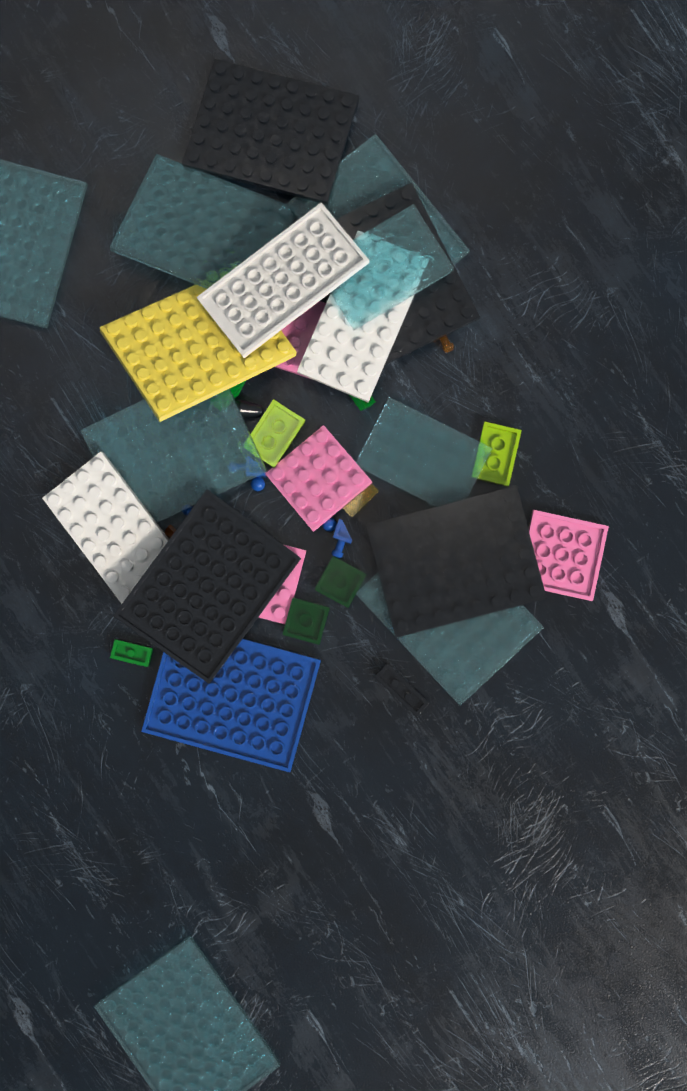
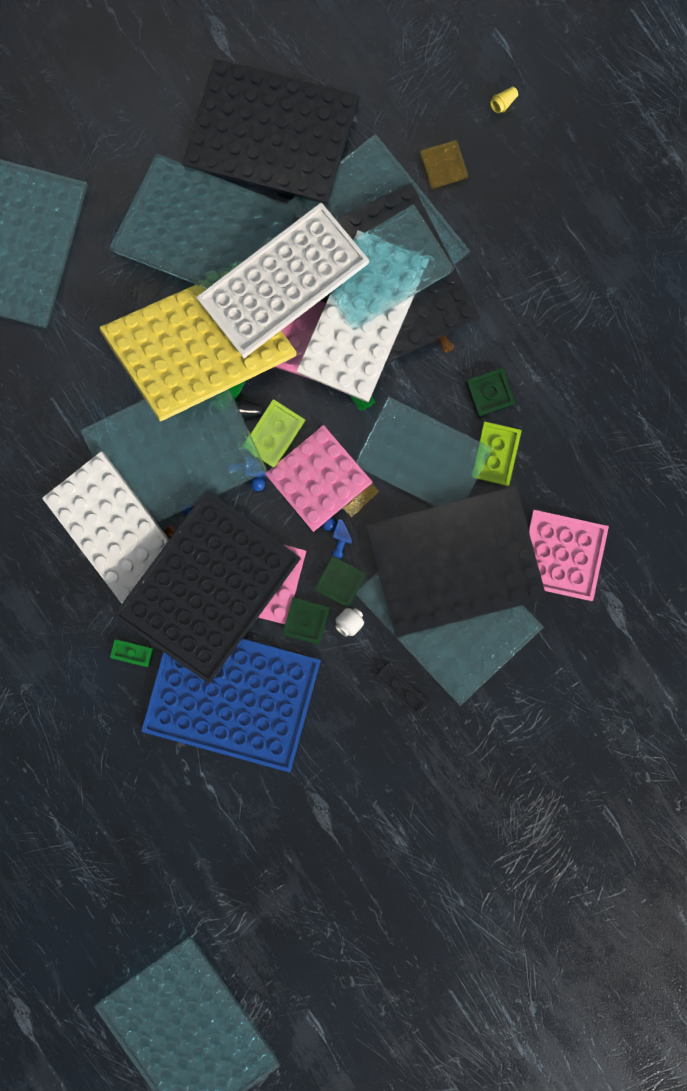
(349, 622): none -> white head
(444, 164): none -> clear yellow plate
(490, 392): none -> dark green plate
(502, 100): none -> light yellow cone

